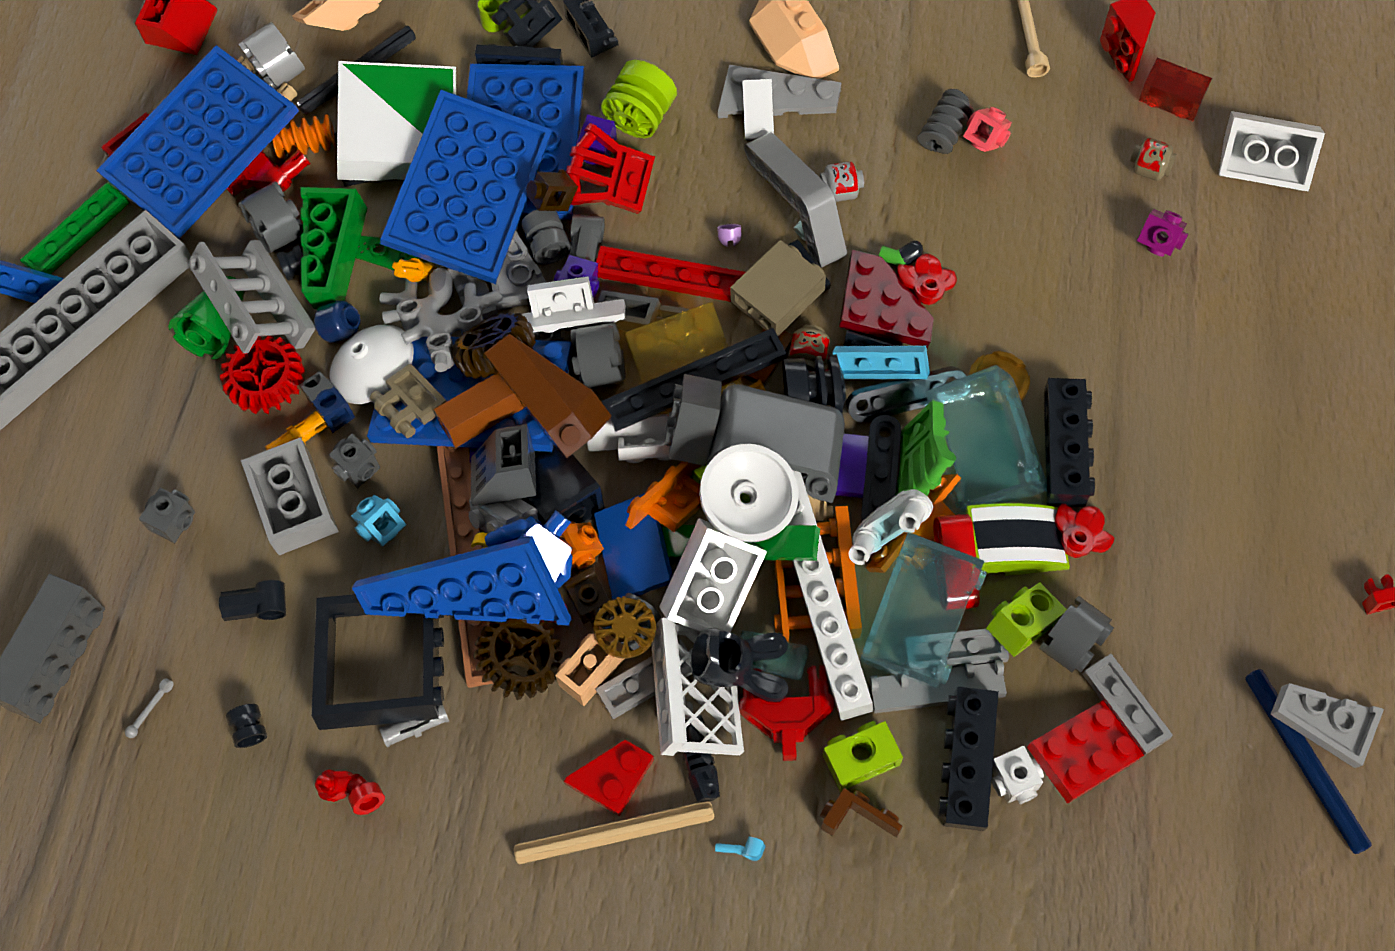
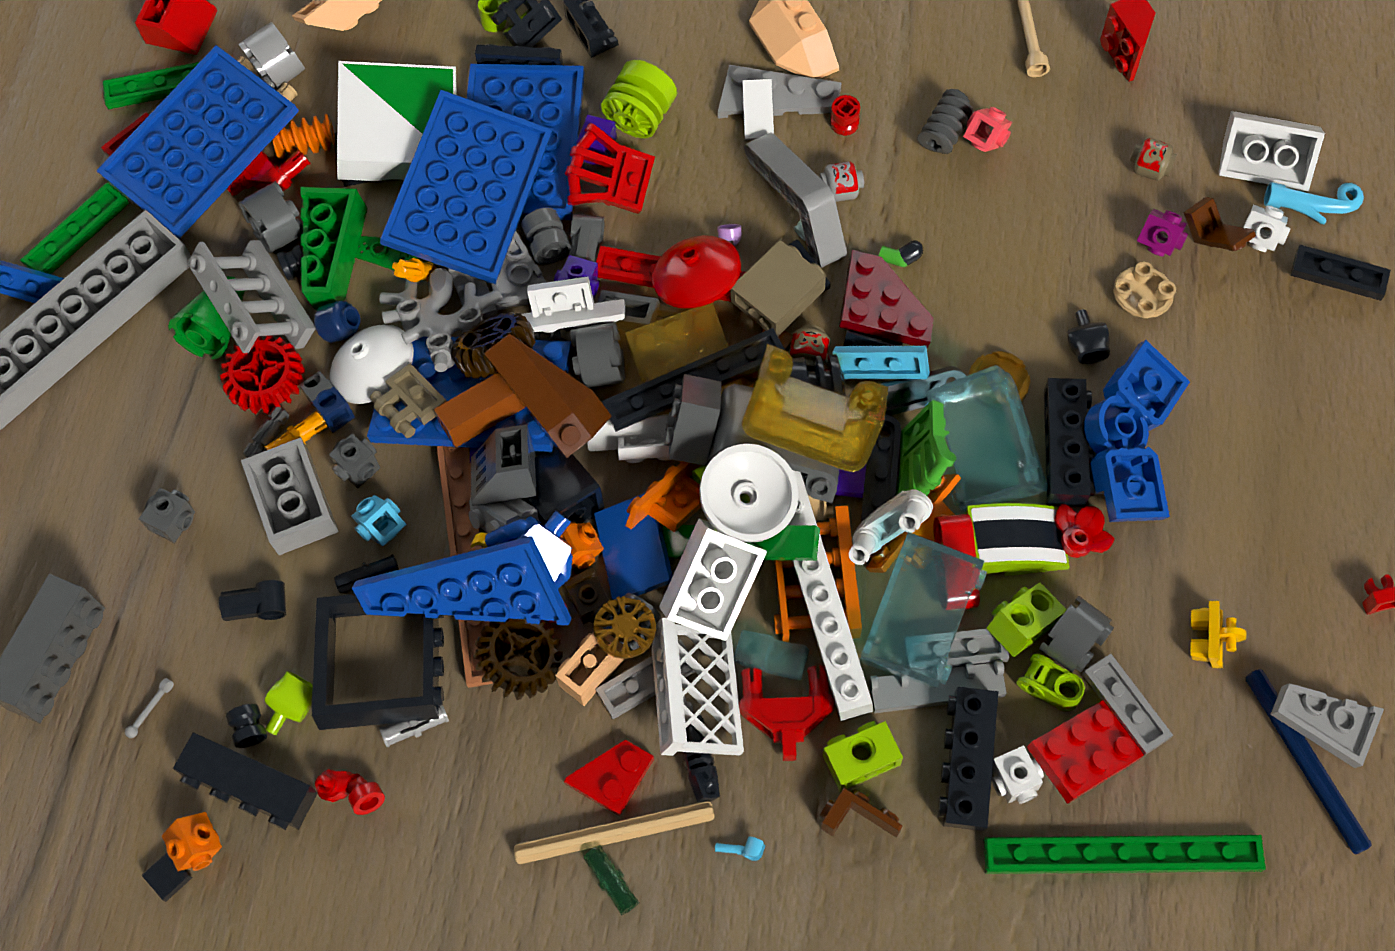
(144, 86): none -> green tile
(165, 878): none -> black tile
(192, 842): none -> orange brick
(245, 781): none -> black brick
(267, 431): none -> dark grey axle
(289, 699): none -> lime piece
(345, 581): none -> black axle
(376, 55): black axle -> none
(545, 188): dark brown brick -> none
(611, 880): none -> clear green pin
(696, 271): none -> red dish
(727, 661): black piece -> none
(812, 418): none -> clear yellow windscreen
(845, 115): none -> red wheel
(927, 278): red plate -> none
(1049, 681): none -> lime piece
(1089, 340): none -> black piece
(1118, 430): none -> blue plate
(1124, 854): none -> green tile
(1144, 291): none -> tan dish
(1175, 89): clear red brick -> none
(1209, 229): none -> reddish brown bracket
(1212, 649): none -> yellow hips
(1271, 218): none -> white brick
(1310, 204): none -> medium azure plant
(1340, 272): none -> black plate

